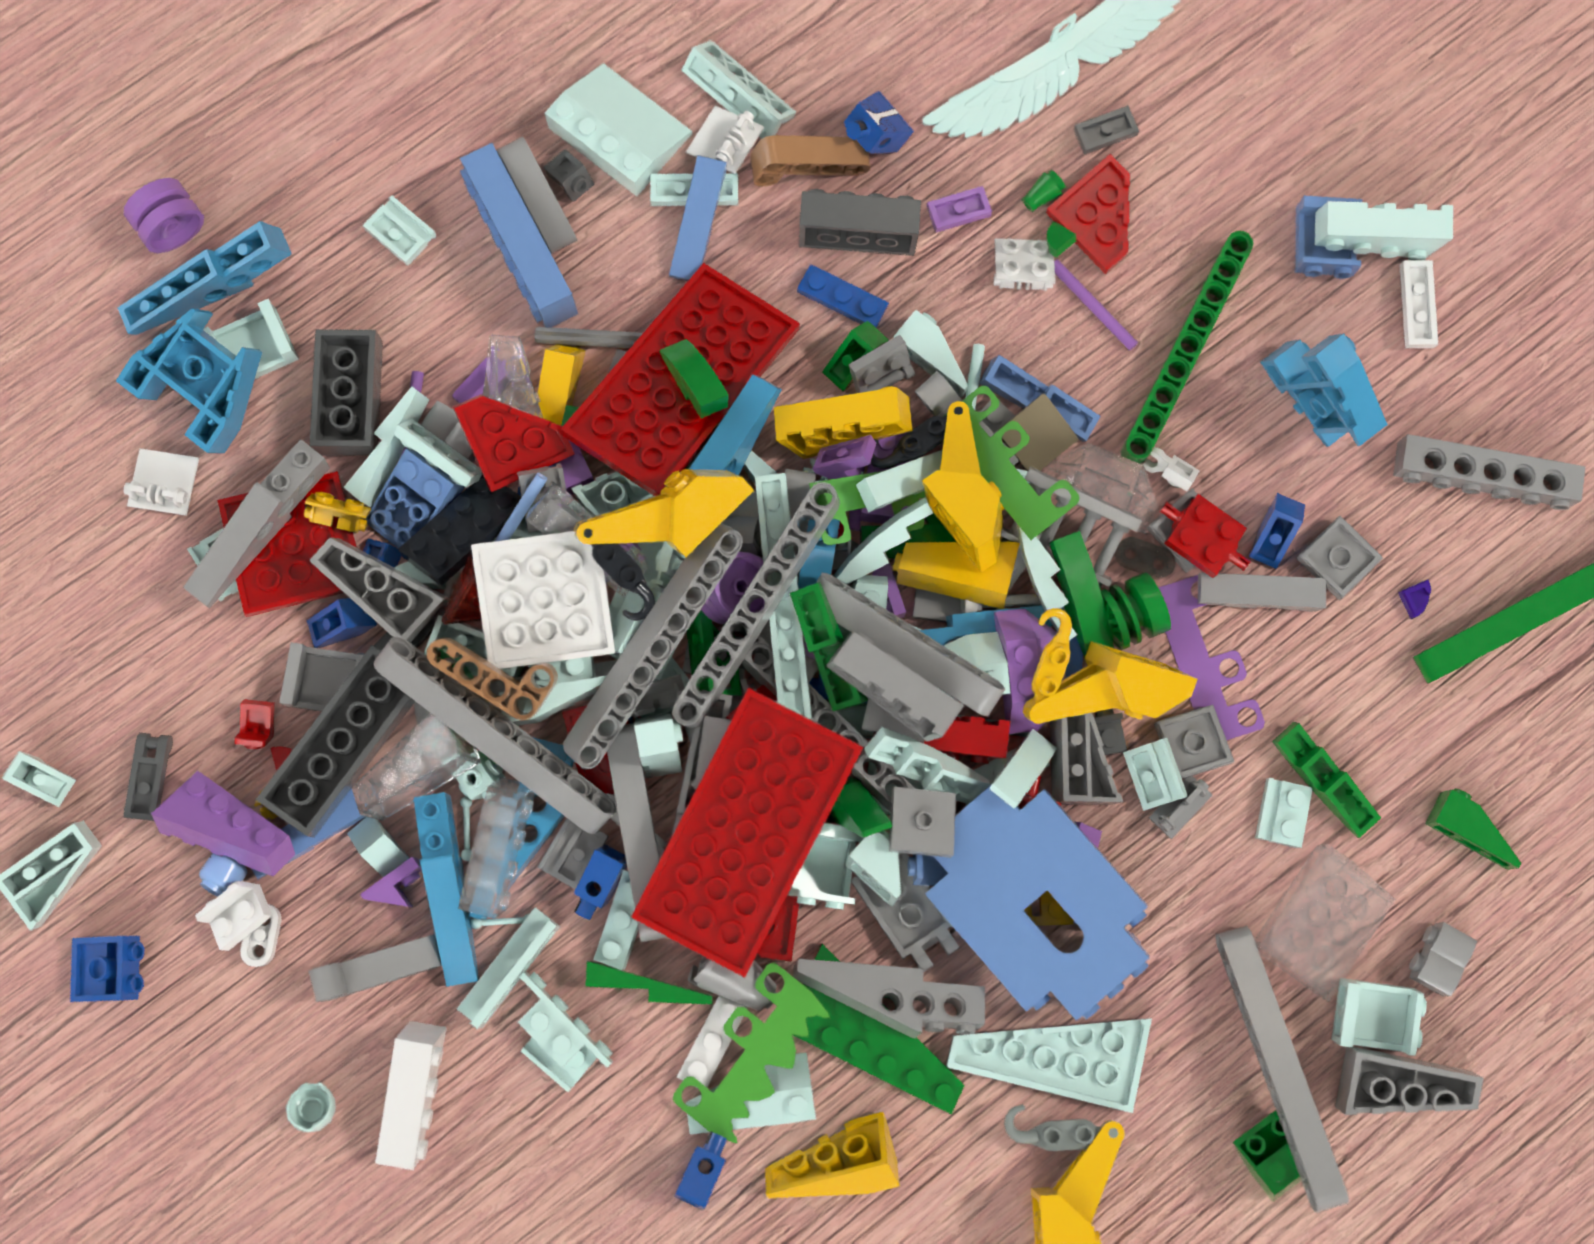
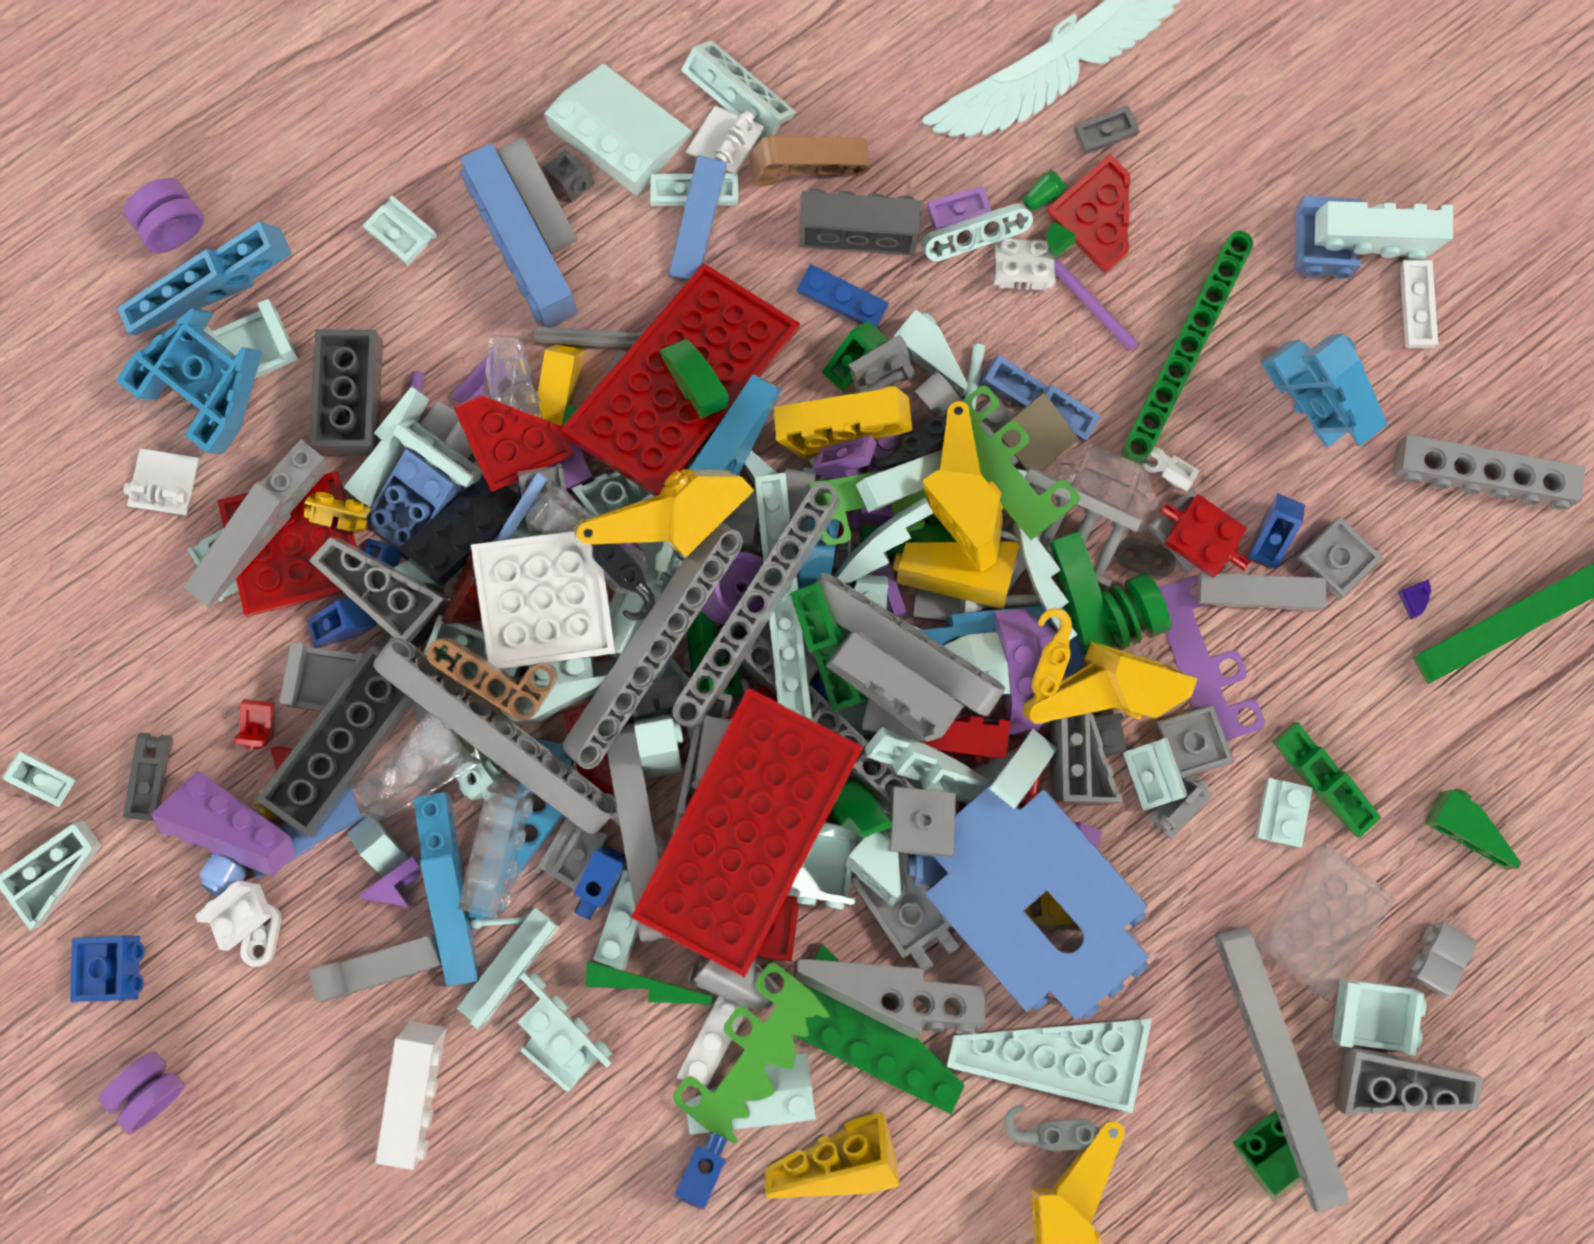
(141, 1092): none -> medium lavender wheel
(311, 1107): light aqua hair -> none
(465, 802): light aqua hinge -> none
(877, 125): blue torso -> none
(976, 227): none -> light aqua beam

